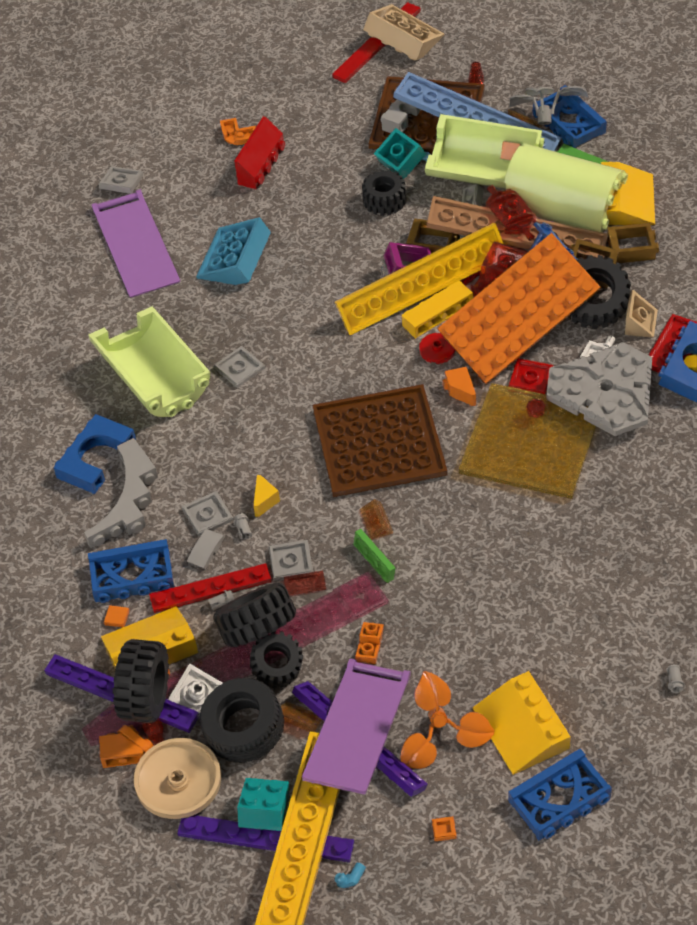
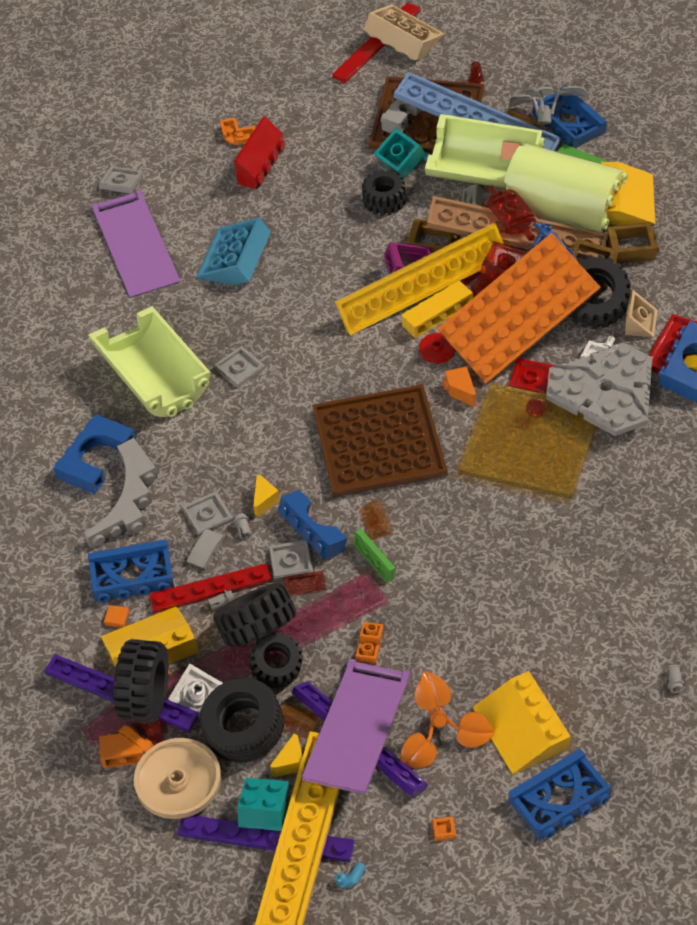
(288, 759): none -> yellow slope
(326, 540): none -> blue arch

